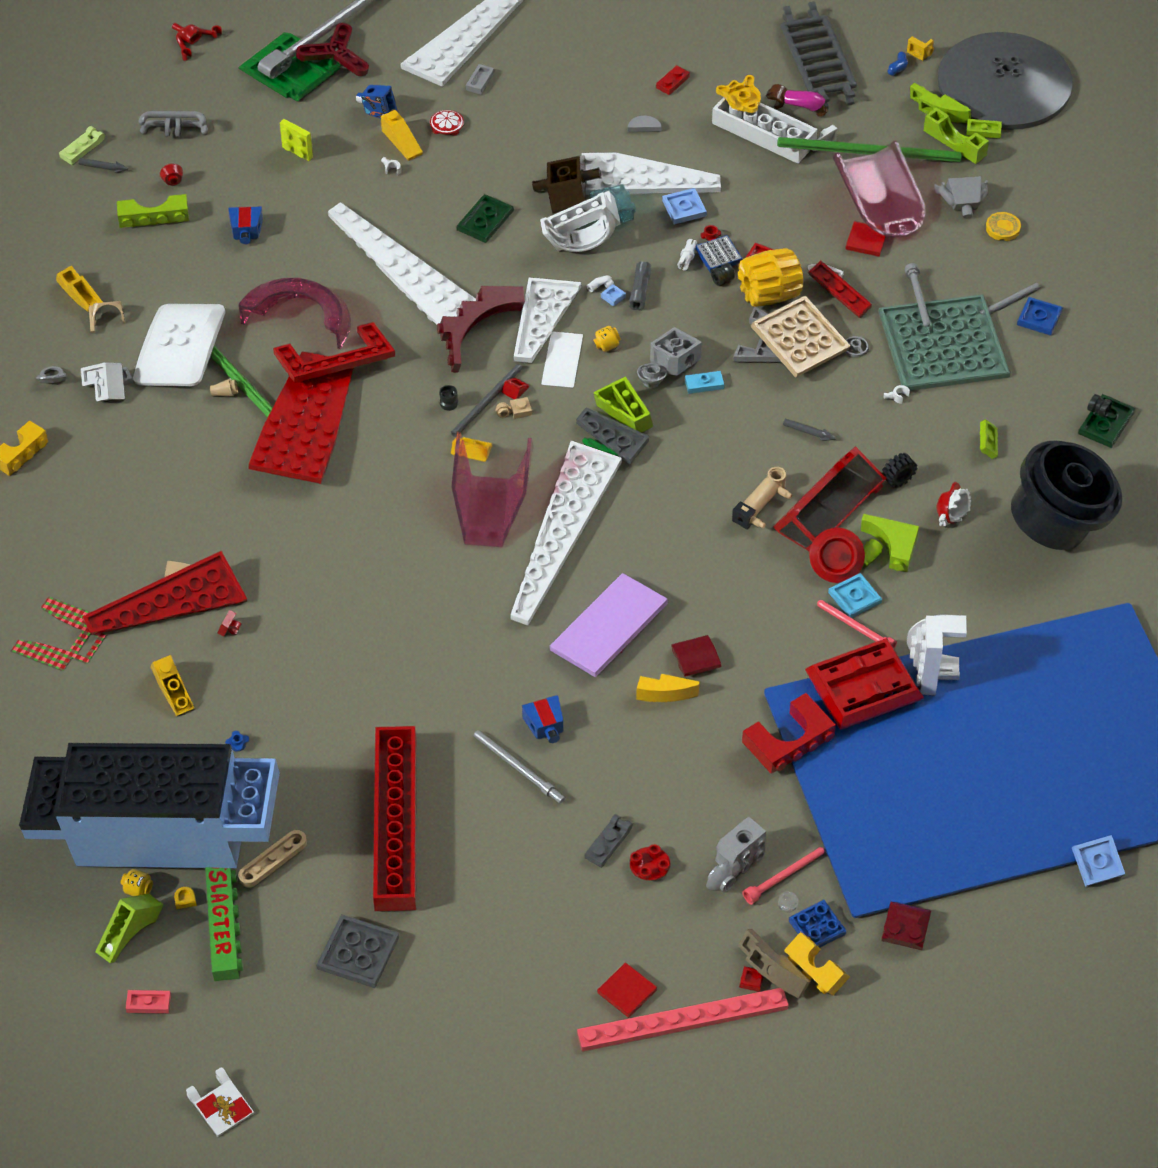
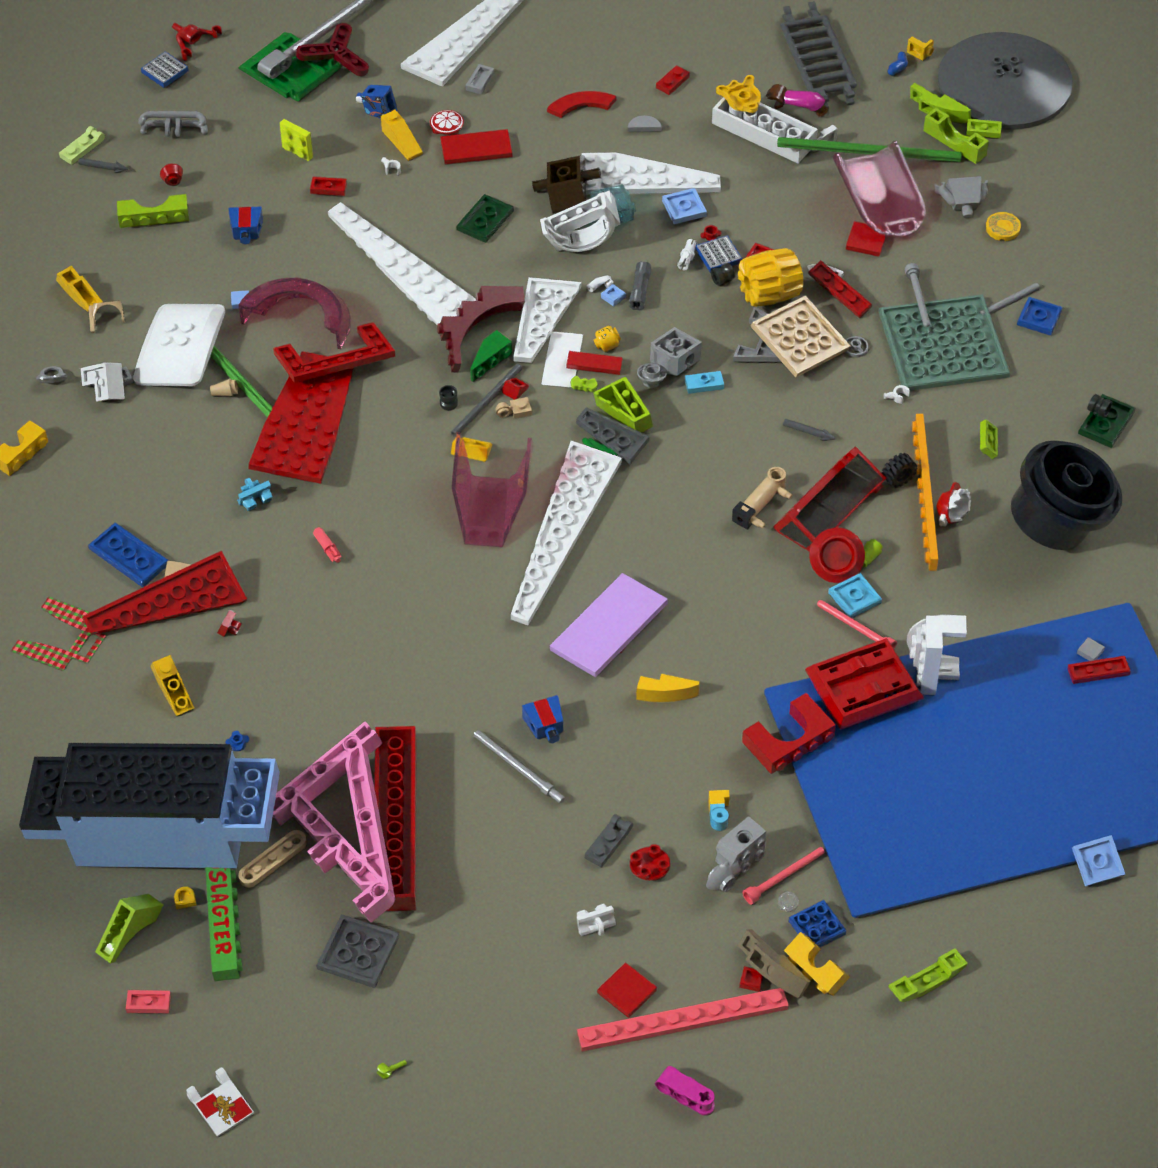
(128, 554): none -> blue tile
(136, 883): yellow head -> none
(164, 69): none -> tile
(236, 297): none -> light blue tile
(253, 490): none -> medium azure hips
(328, 186): none -> red plate
(329, 547): none -> coral piece
(371, 868): none -> bright pink piece
(385, 1071): none -> lime hand
(476, 146): none -> red tile
(491, 352): none -> green slope
(572, 101): none -> red tile
(583, 384): none -> lime piece
(594, 362): none -> red tile
(595, 921): none -> white hips
(686, 1090): none -> dark pink piece
(696, 655): dark red slope -> none
(718, 814): none -> leg
(896, 536): lime arch -> none
(906, 925): dark red slope -> none
(925, 496): none -> light orange plate
(929, 978): none -> lime slope
(1090, 649): none -> light grey tile
(1098, 669): none -> red tile

